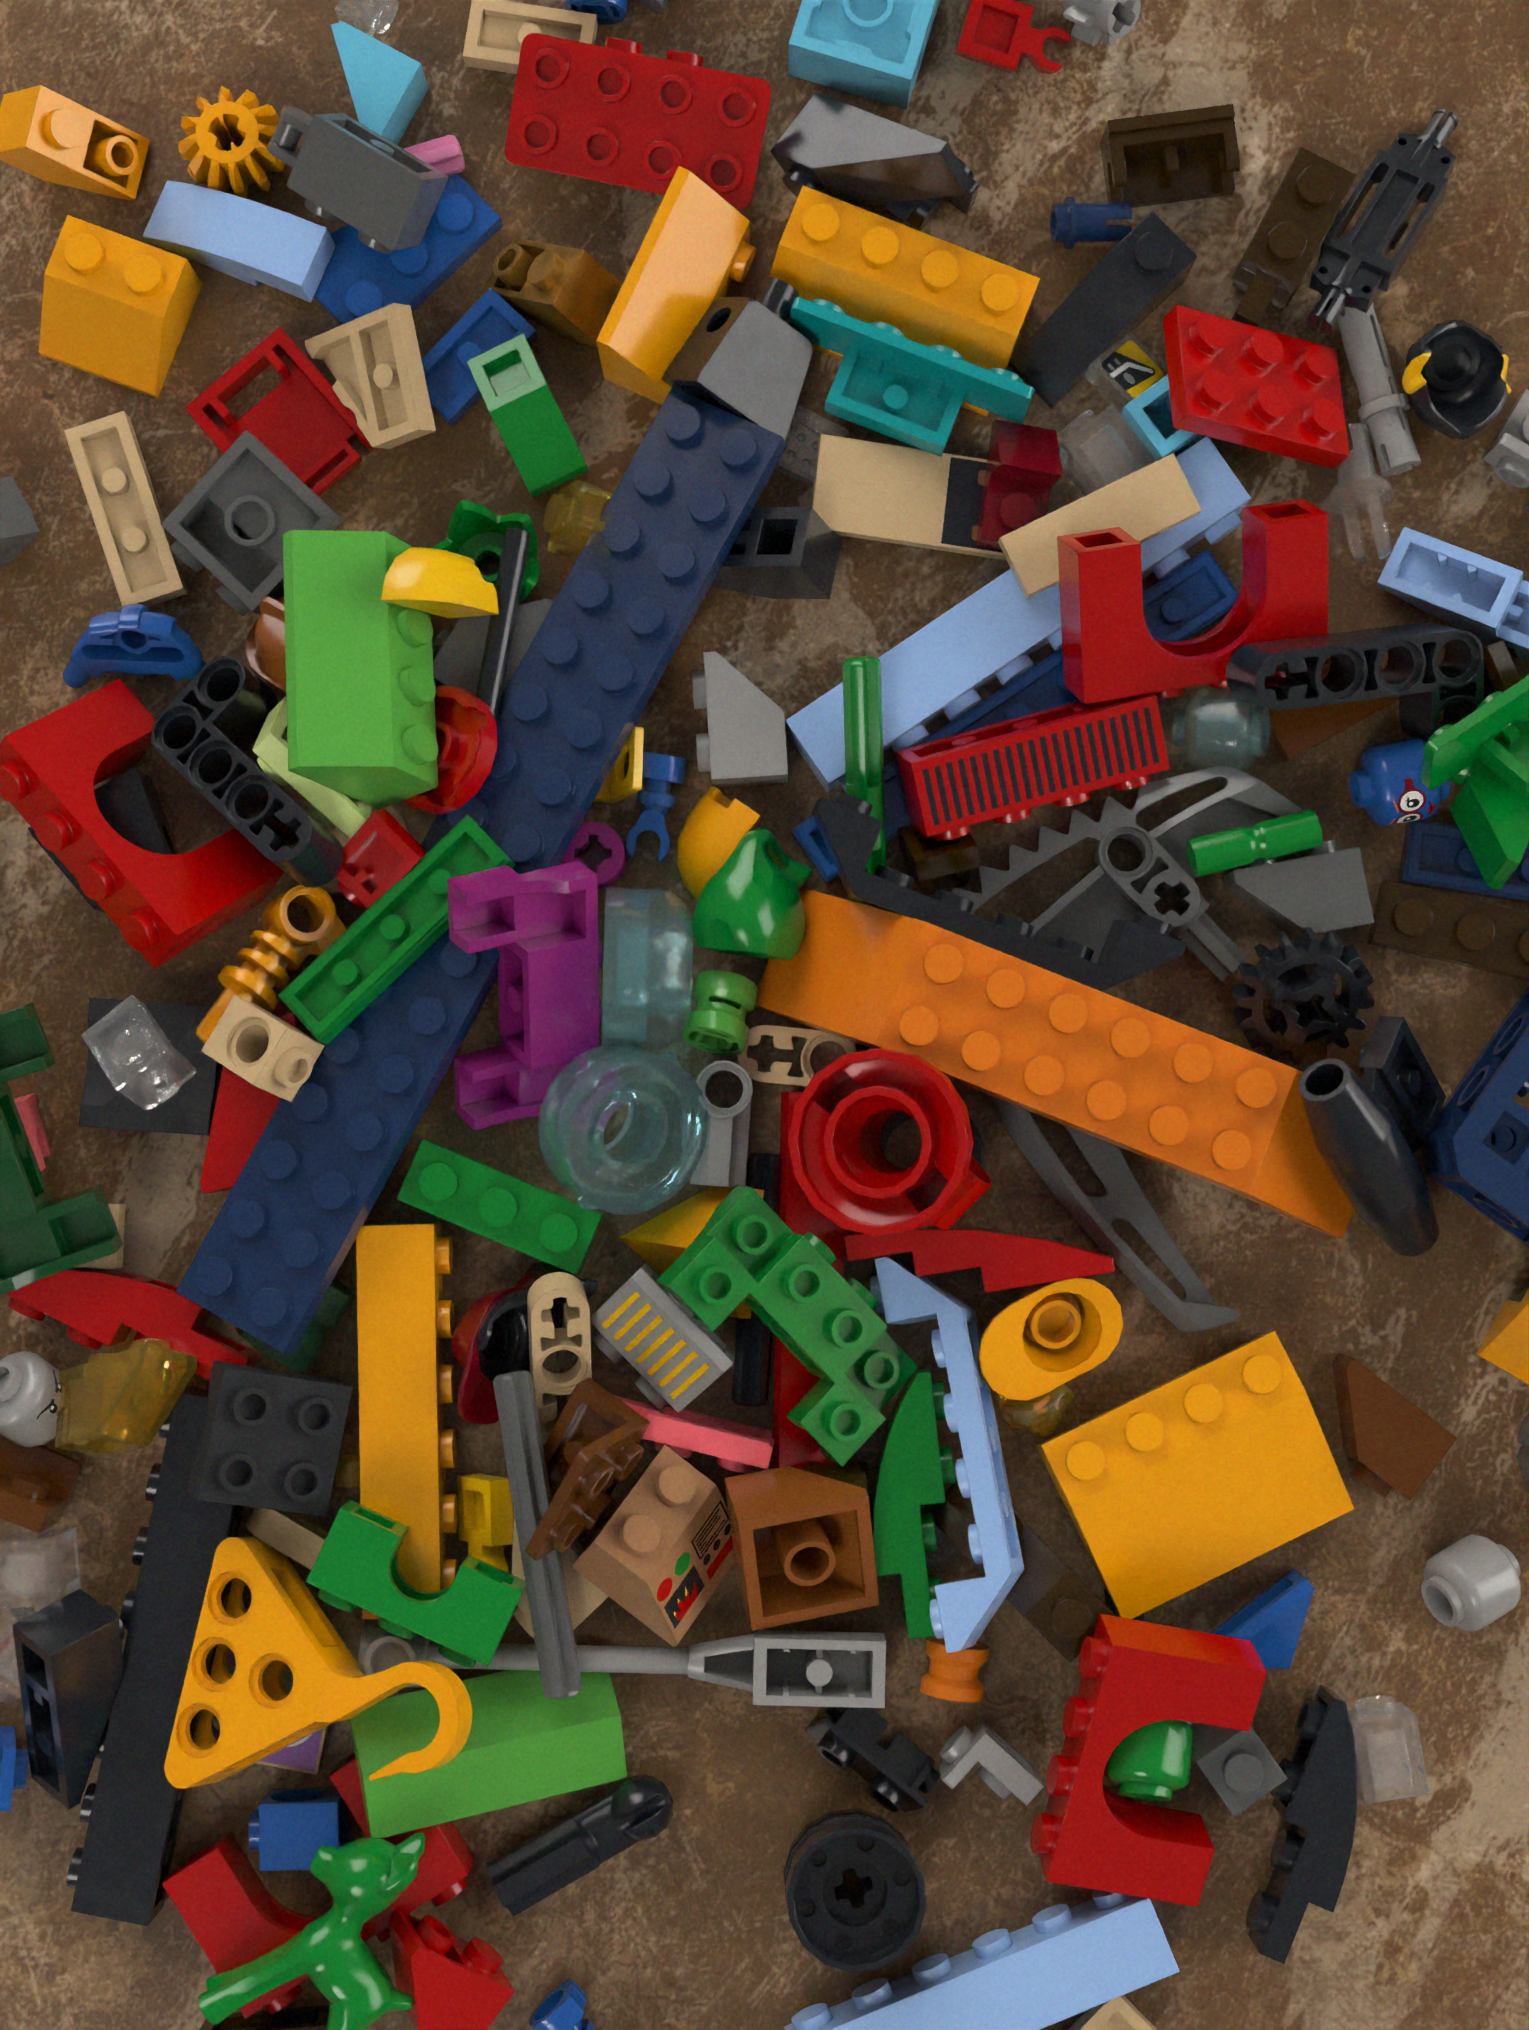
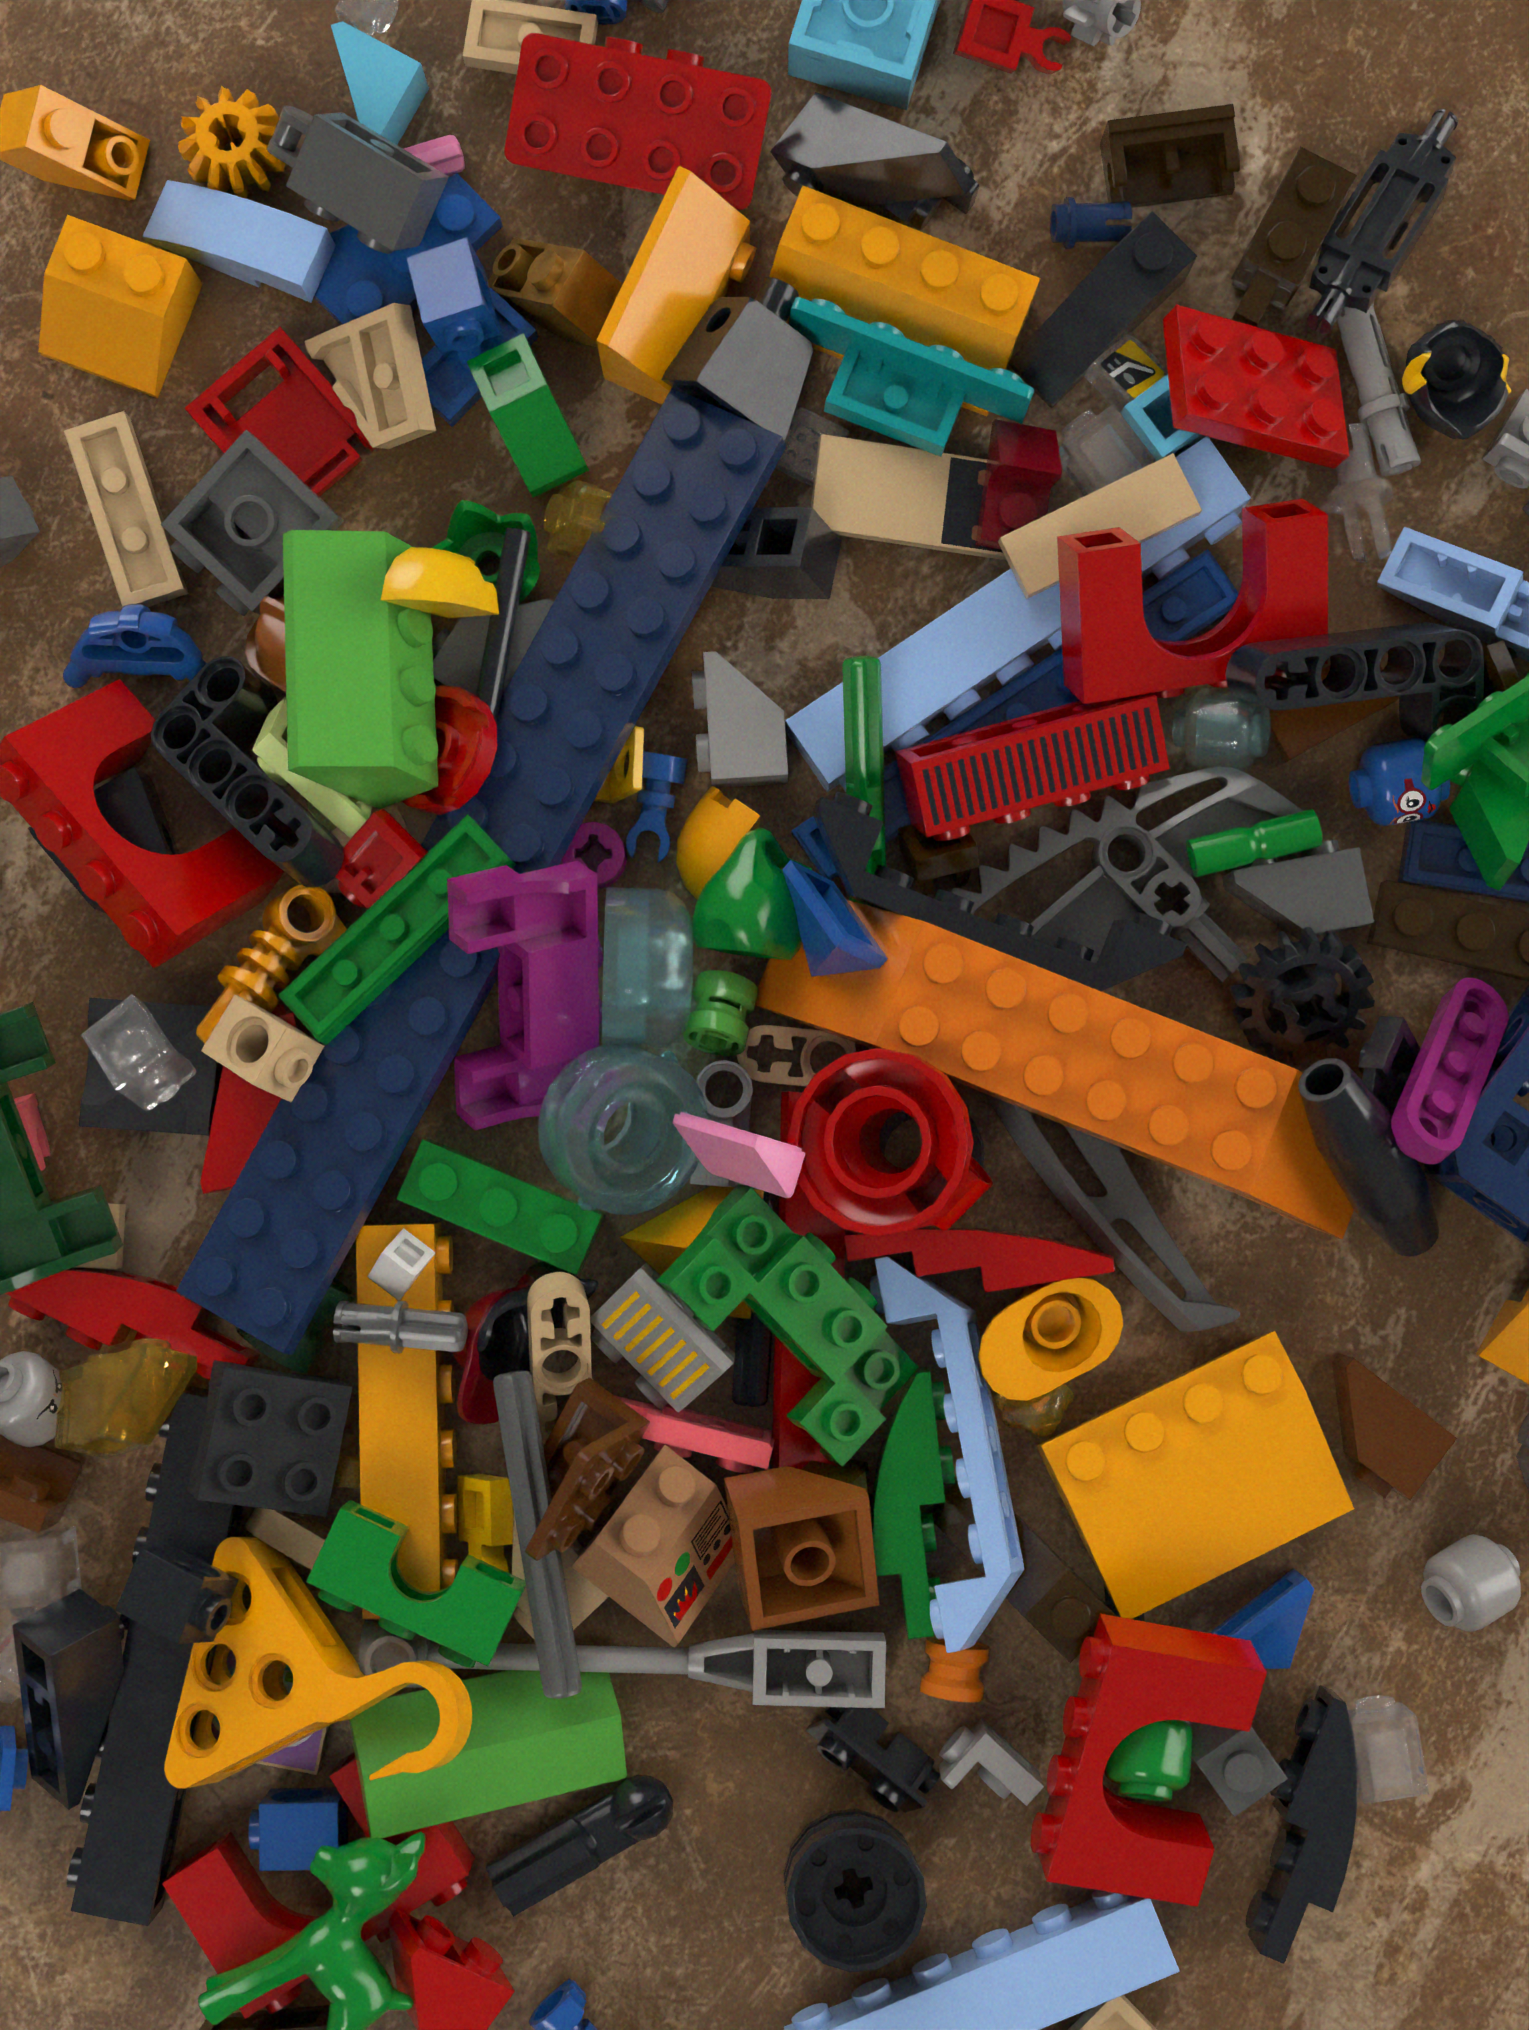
(177, 1595): none -> black brick
(400, 1327): none -> dark grey axle
(401, 1264): none -> white piece
(453, 296): none -> brick
(742, 1154): none -> bright pink slope
(828, 925): none -> blue slope
(1450, 1071): none -> magenta plate

